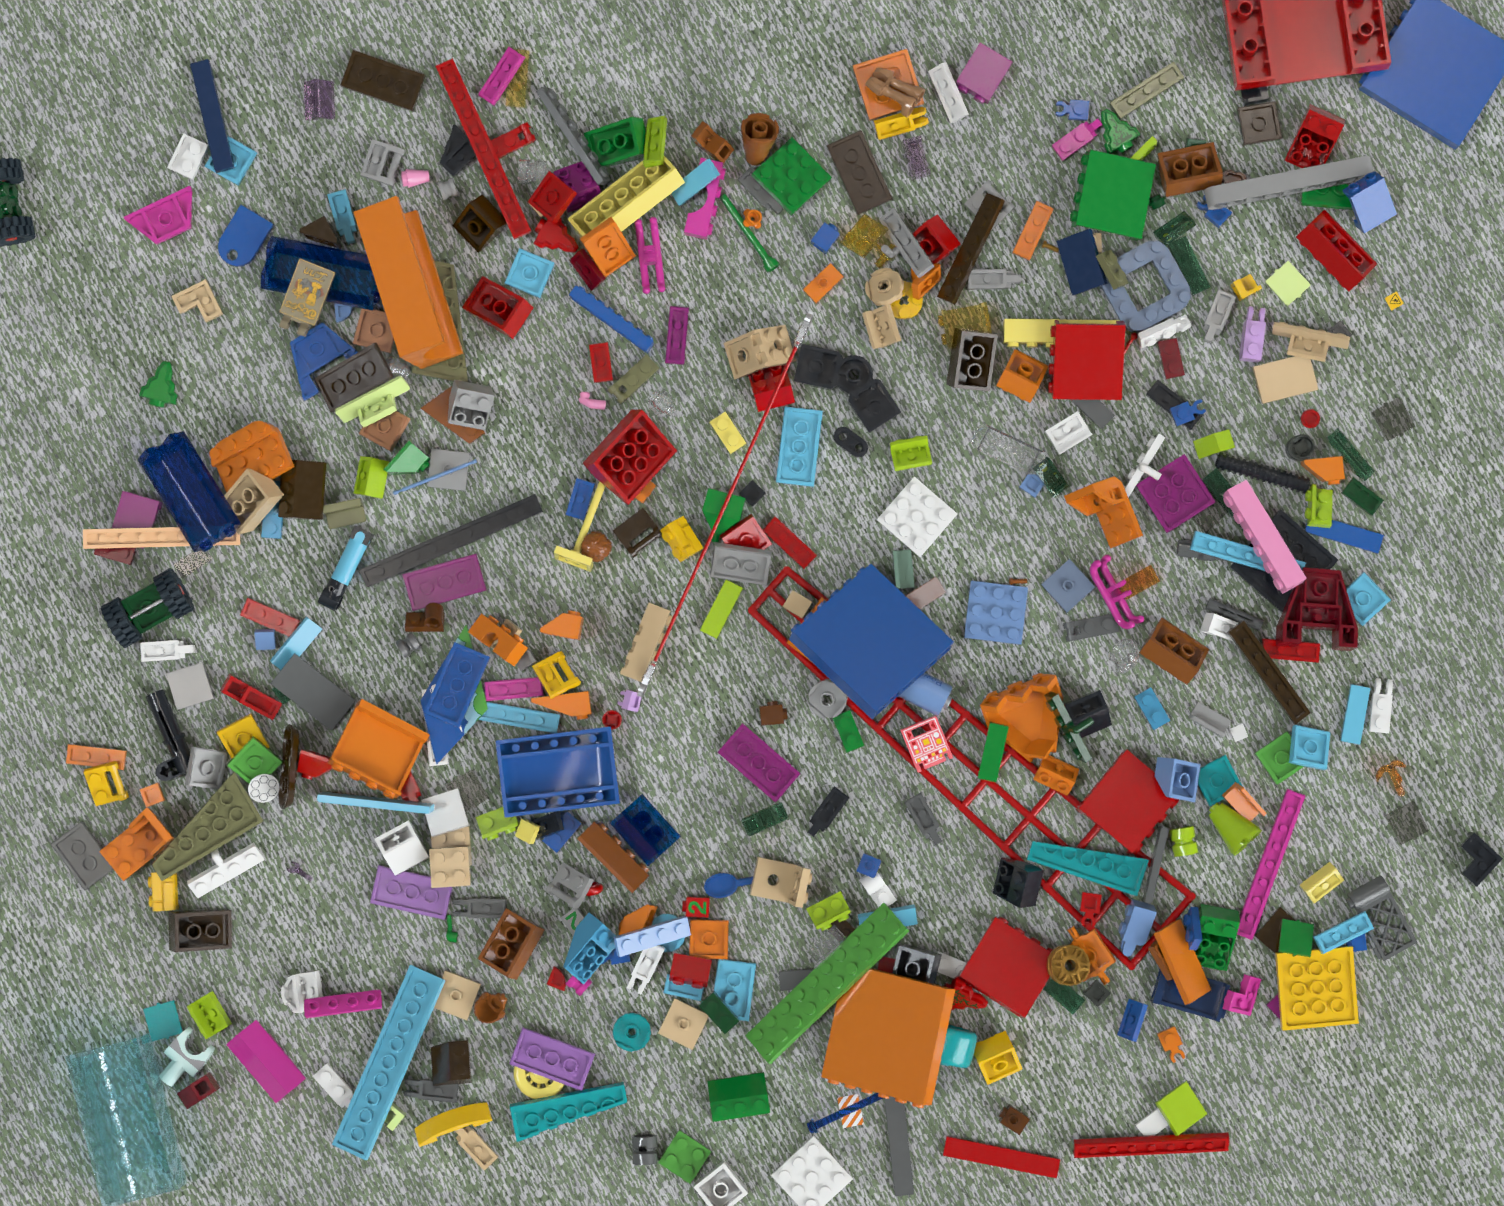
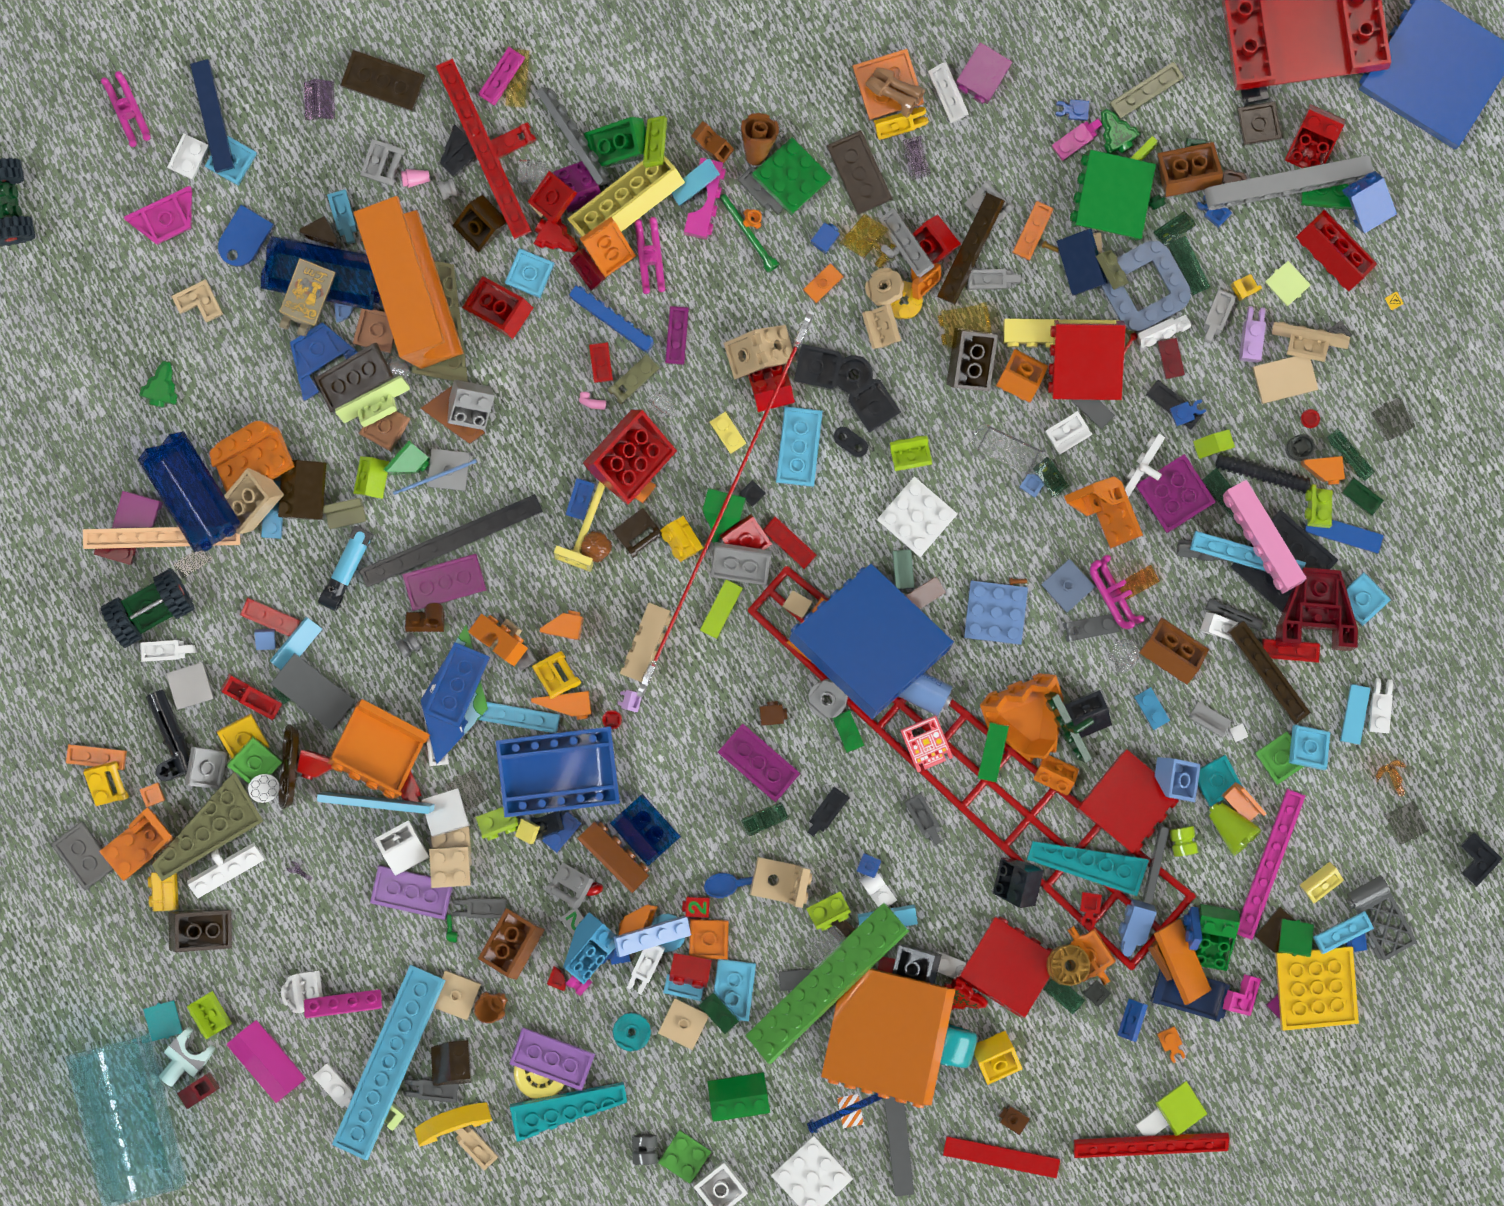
(126, 108): none -> dark pink piece
(513, 689): dark pink tile -> none

